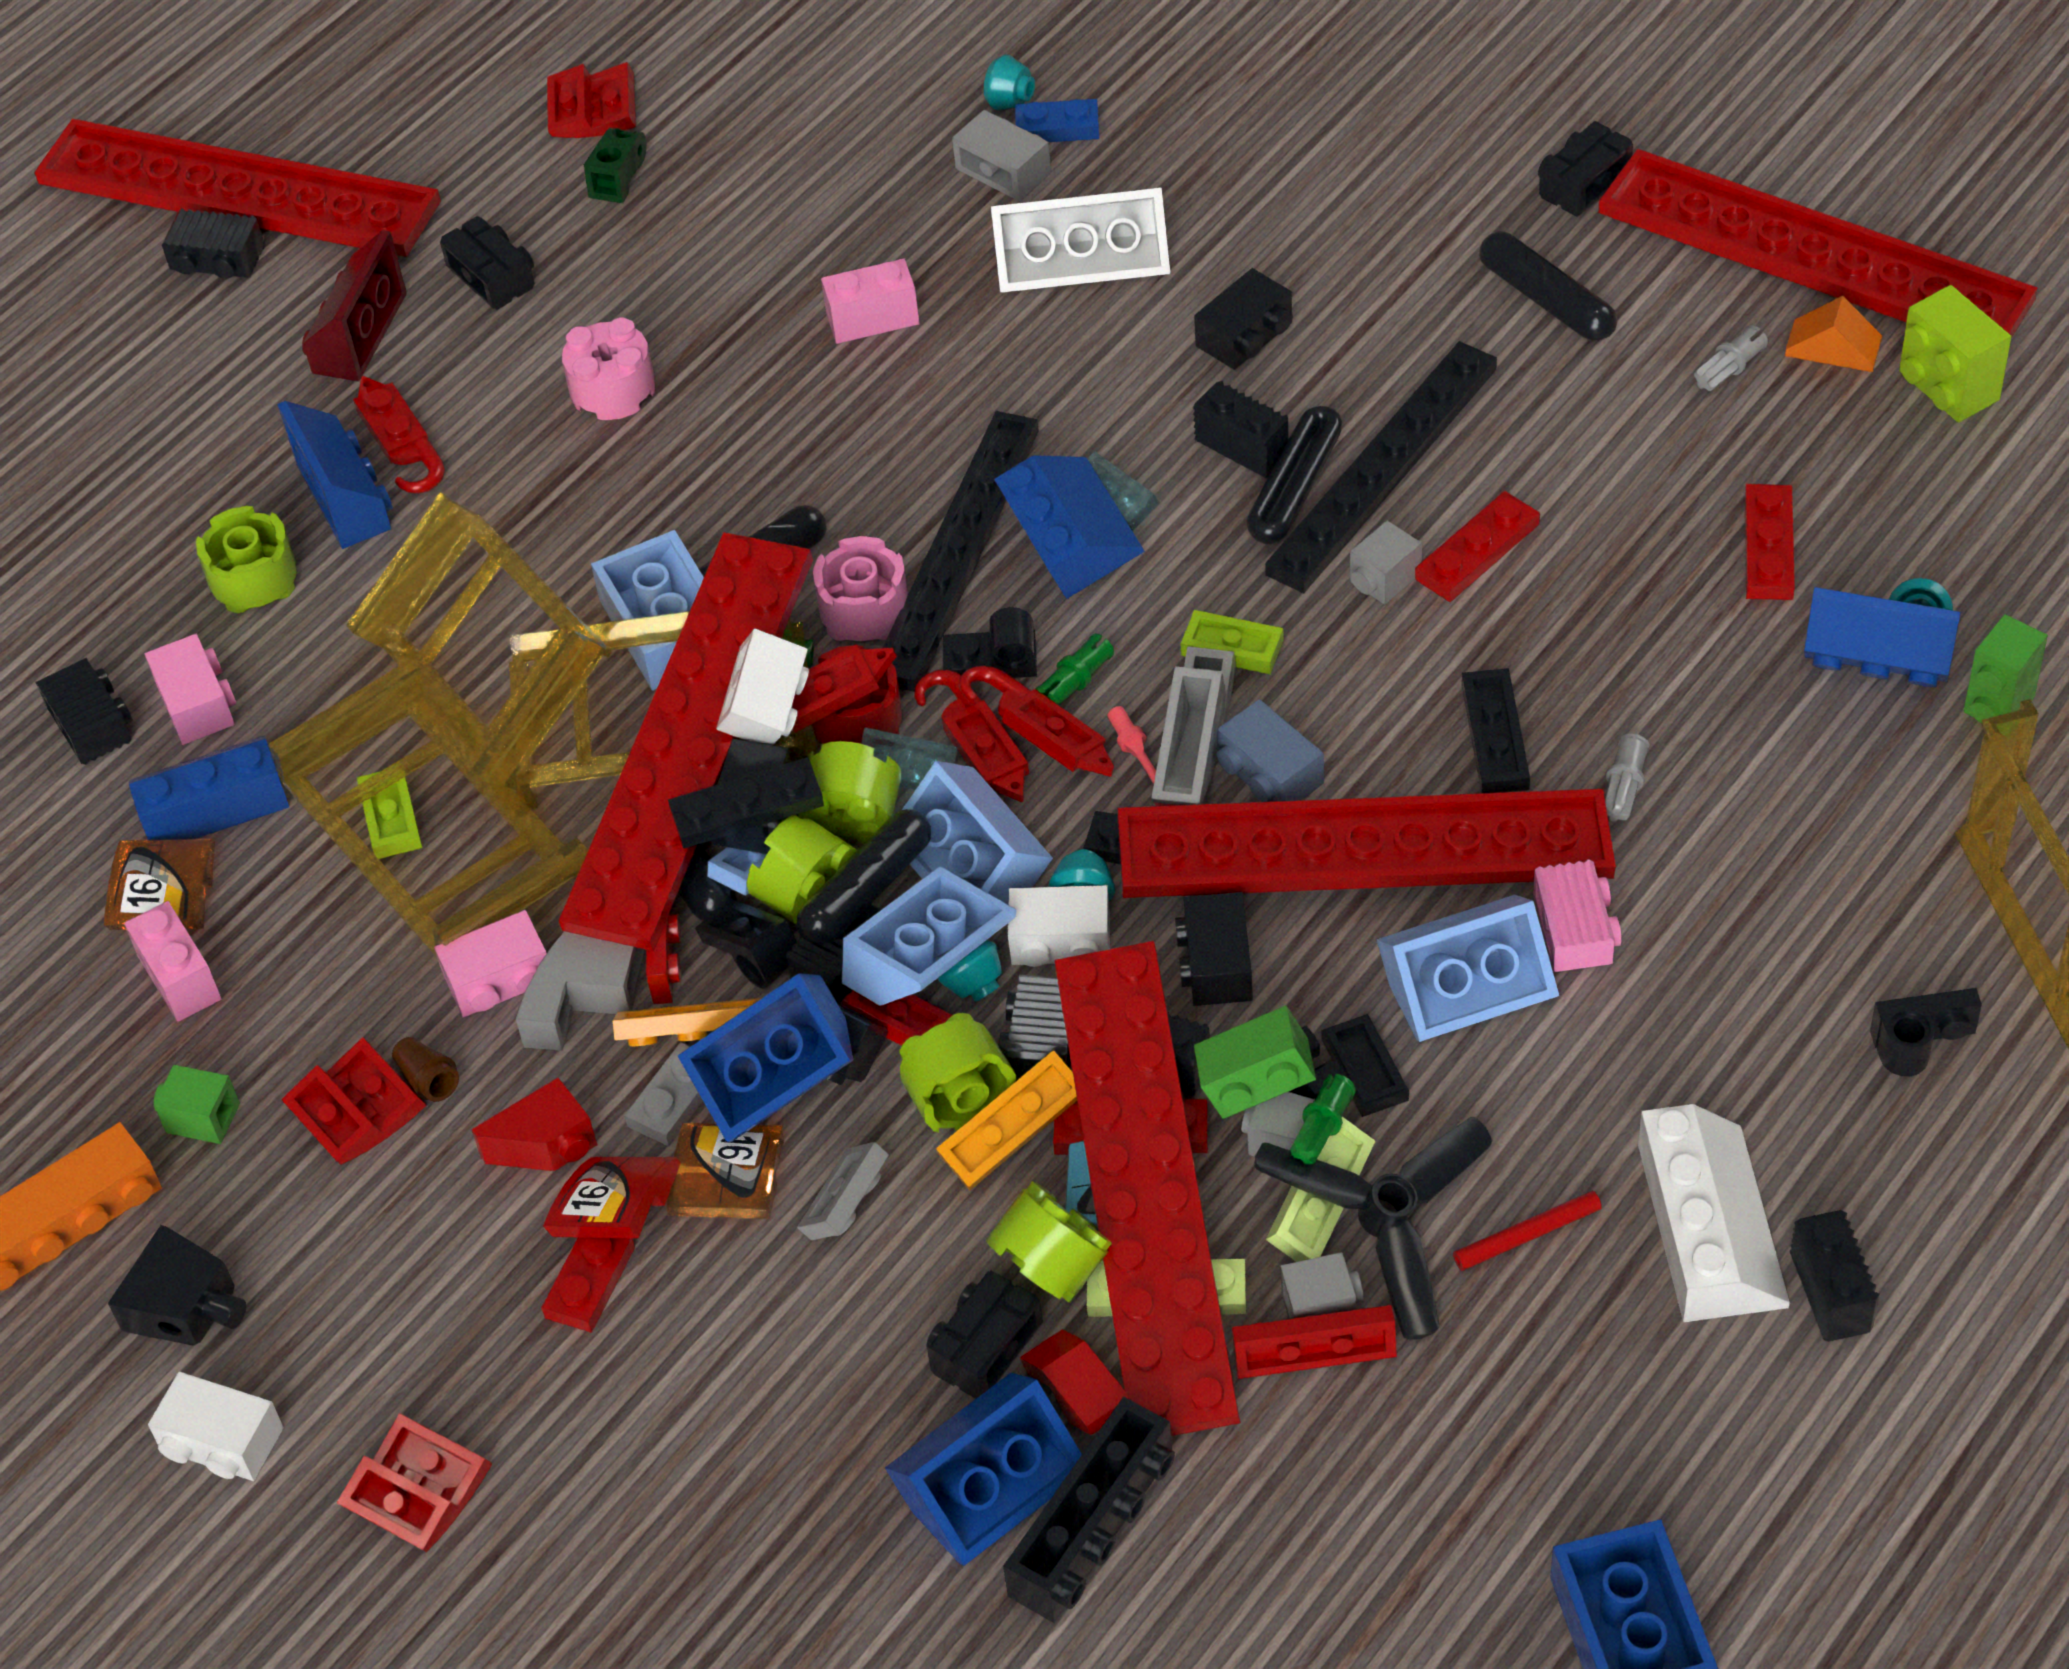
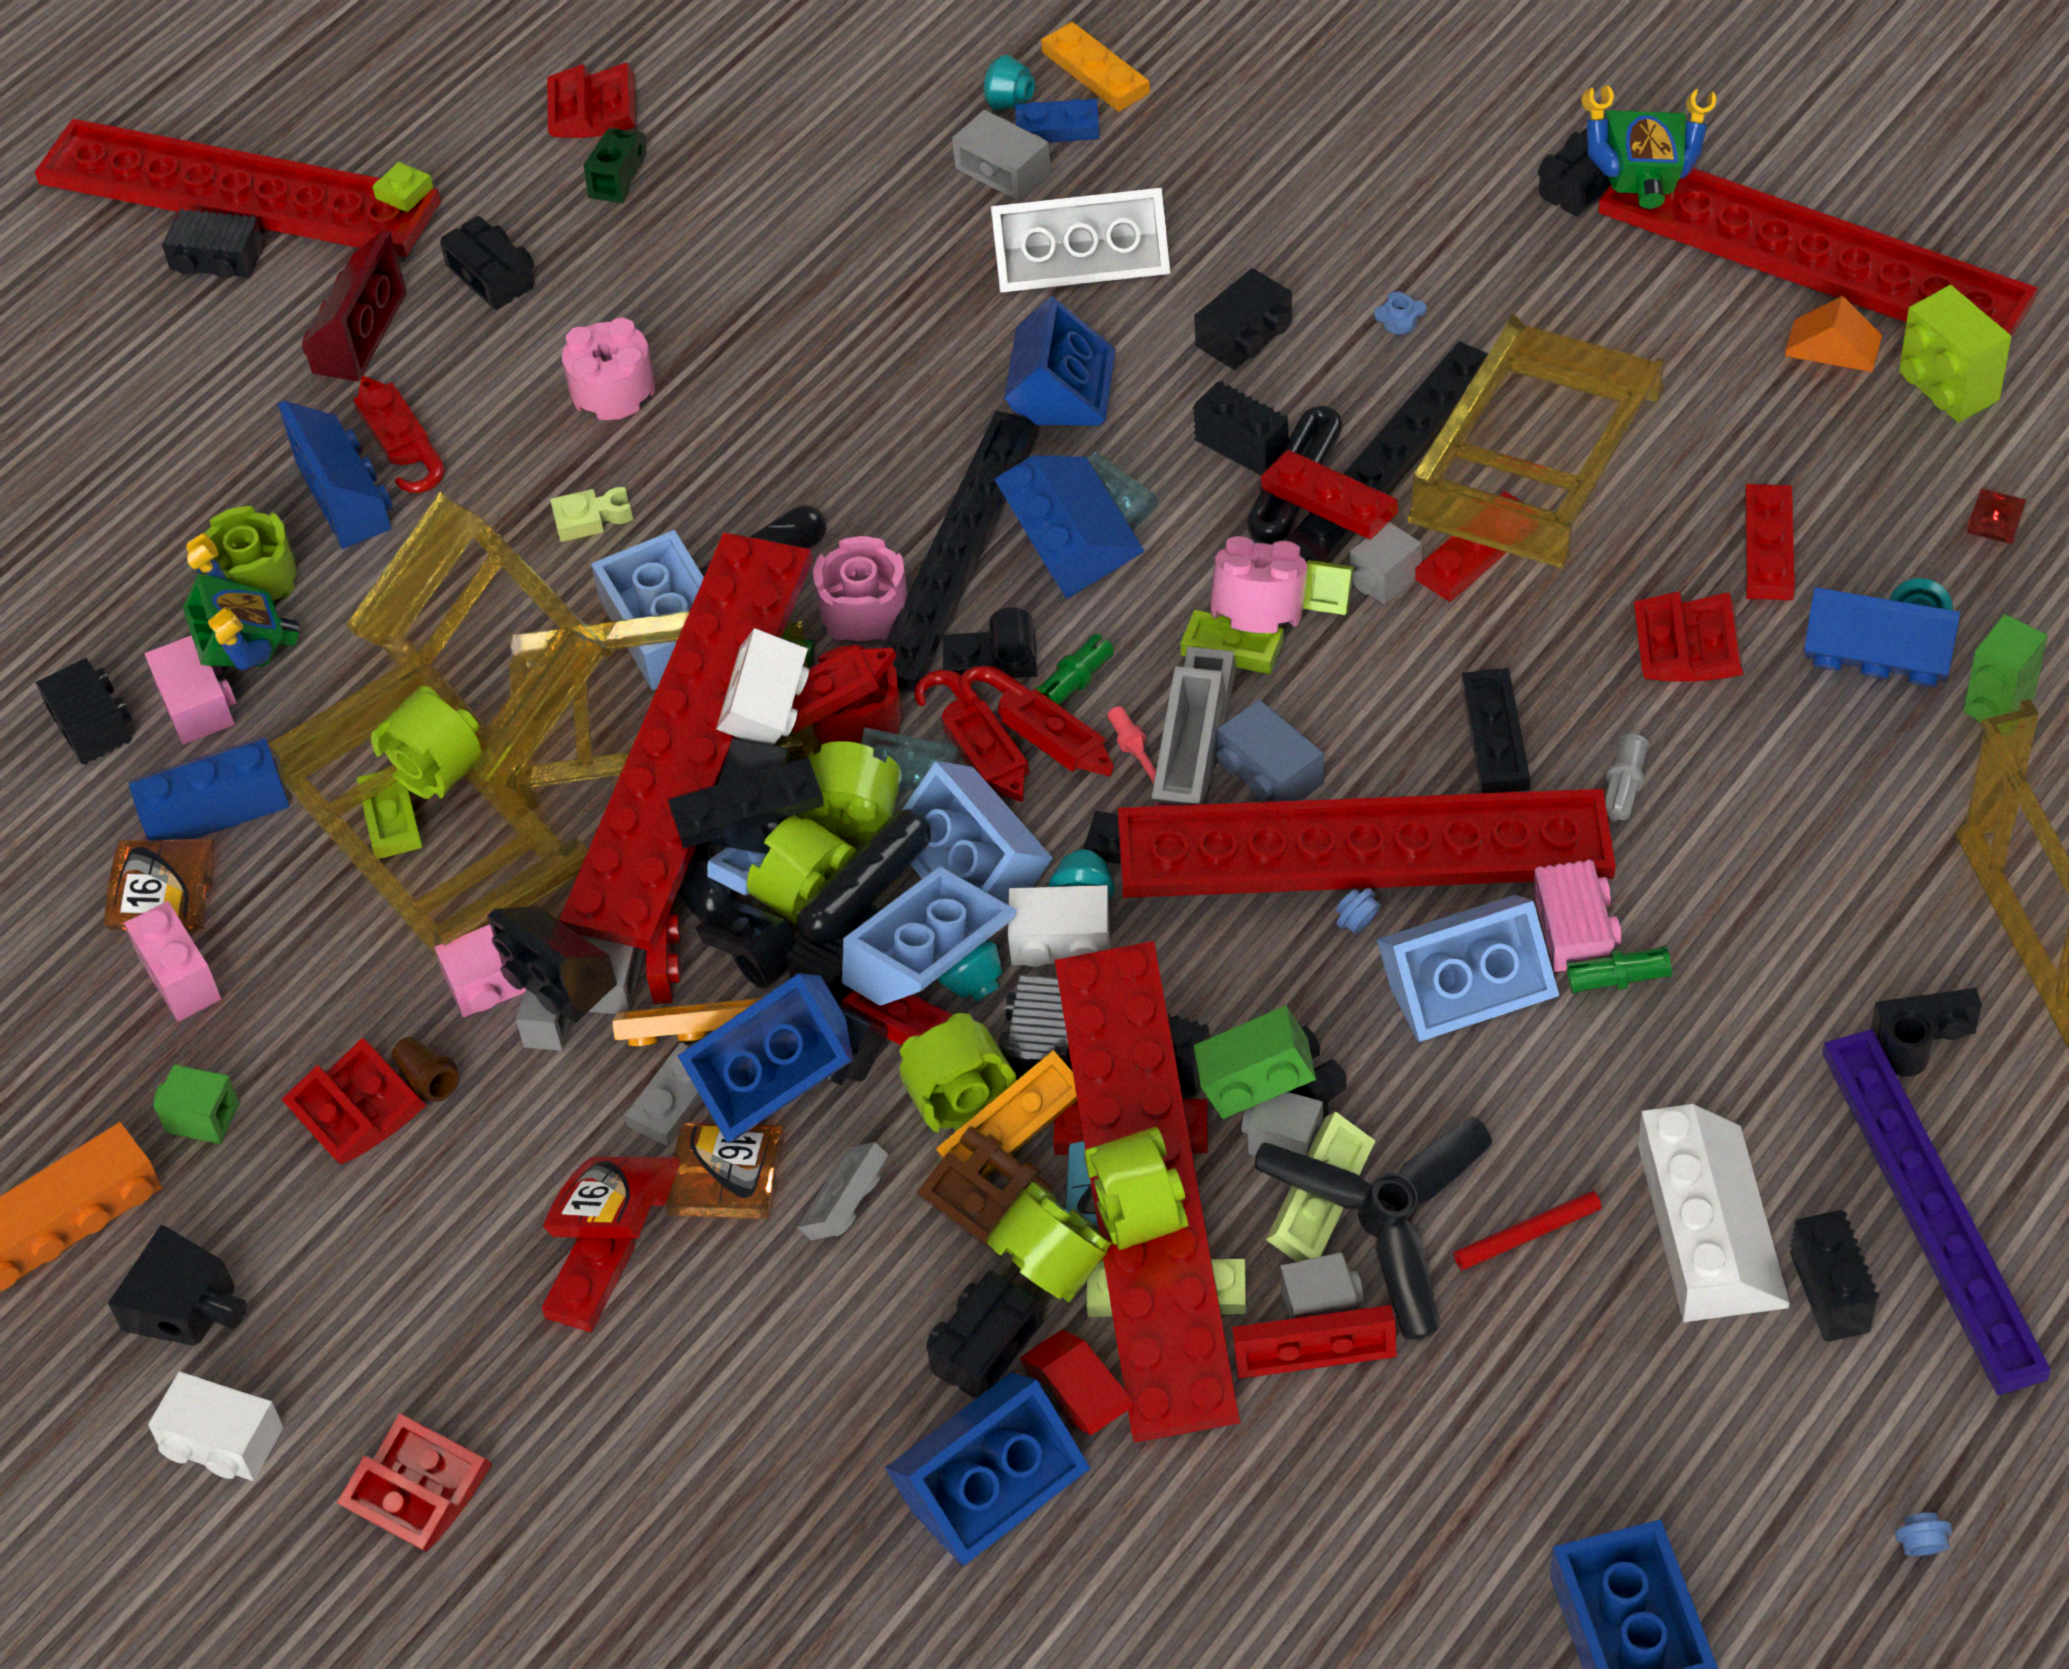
(229, 619): none -> torso
(402, 186): none -> lime plate
(428, 743): none -> lime brick
(537, 1131): red slope -> none
(550, 961): none -> black slope
(583, 513): none -> yellowish green plate
(870, 301): bright pink brick -> none
(970, 1199): none -> reddish brown plate
(1059, 369): none -> blue slope
(1089, 1510): black brick -> none
(1095, 66): none -> light orange plate
(1135, 1188): none -> lime brick
(1217, 949): black brick -> none
(1258, 584): none -> bright pink brick
(1323, 1118): green axle -> none
(1328, 587): none -> lime plate
(1329, 494): none -> red plate
(1357, 910): none -> medium blue plate
(1366, 1063): black tile -> none
(1400, 313): none -> medium blue plate
(1507, 522): none -> clear yellow piece
(1548, 286): black piece -> none
(1619, 969): none -> green pin
(1644, 149): none -> torso
(1688, 638): none -> red slope
(1730, 358): light grey axle -> none
(1924, 1534): none -> medium blue plate
(1936, 1213): none -> dark purple plate
(1996, 516): none -> clear red plate

